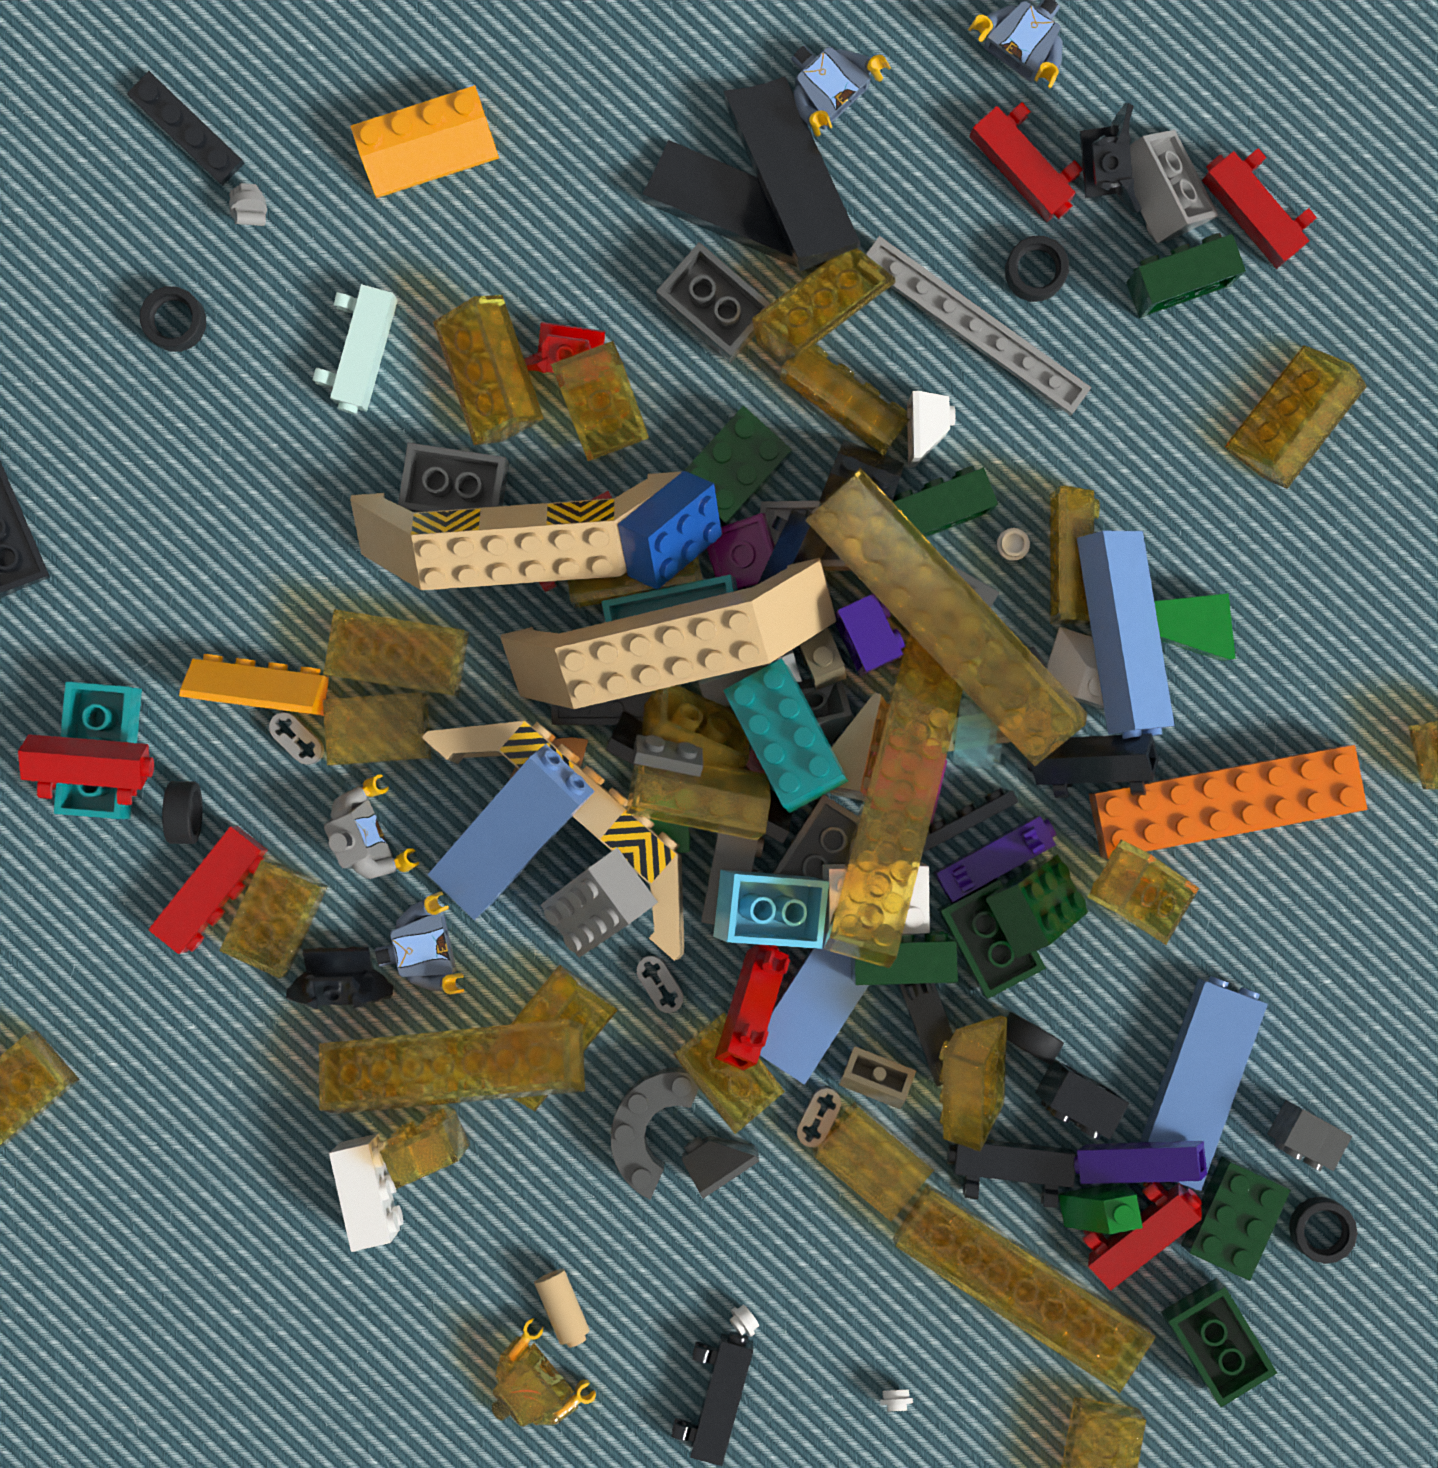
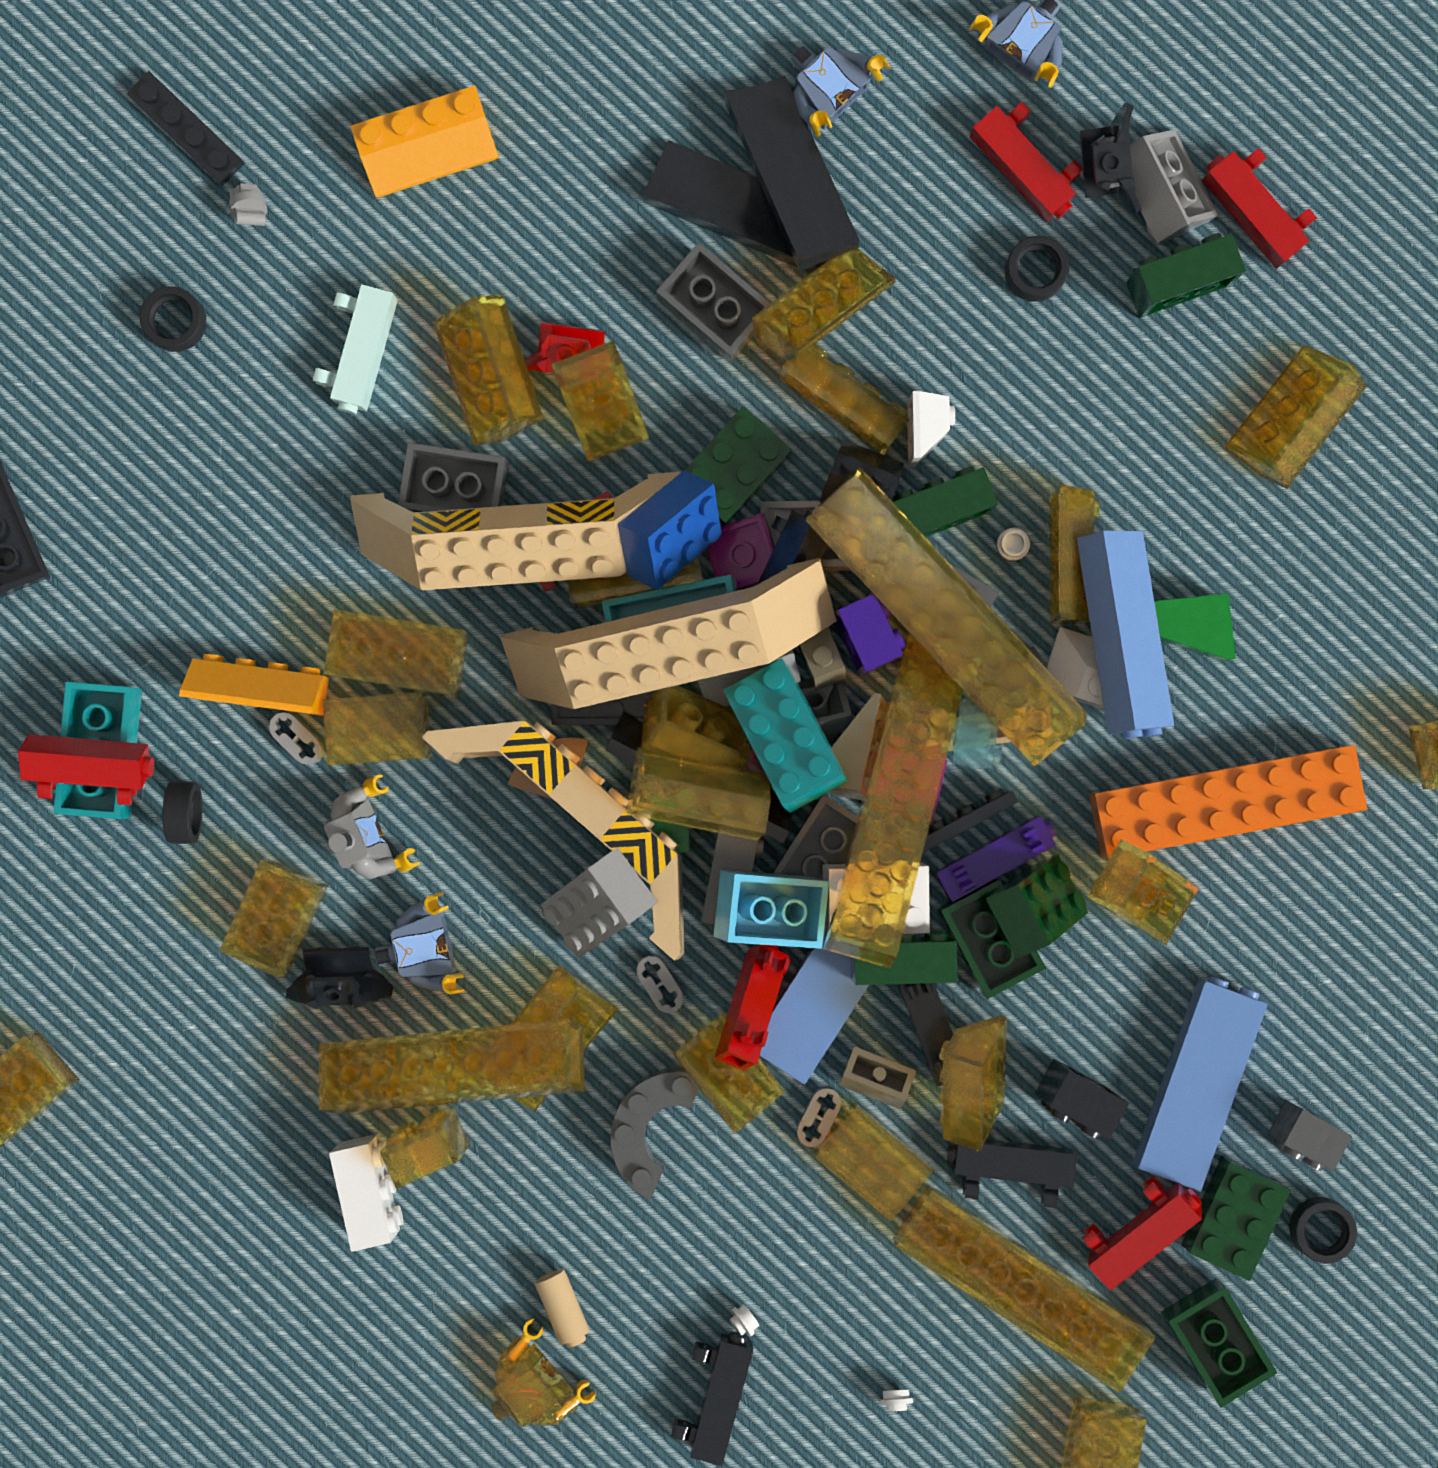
(208, 890): red brick -> none
(511, 831): medium blue brick -> none
(668, 755): dark grey plate -> none
(717, 1161): dark grey slope -> none
(980, 328): light grey plate -> none
(1032, 1038): black tyre -> none
(1098, 761): black brick -> none
(1101, 1209): green slope -> none
(1141, 1162): dark purple brick -> none

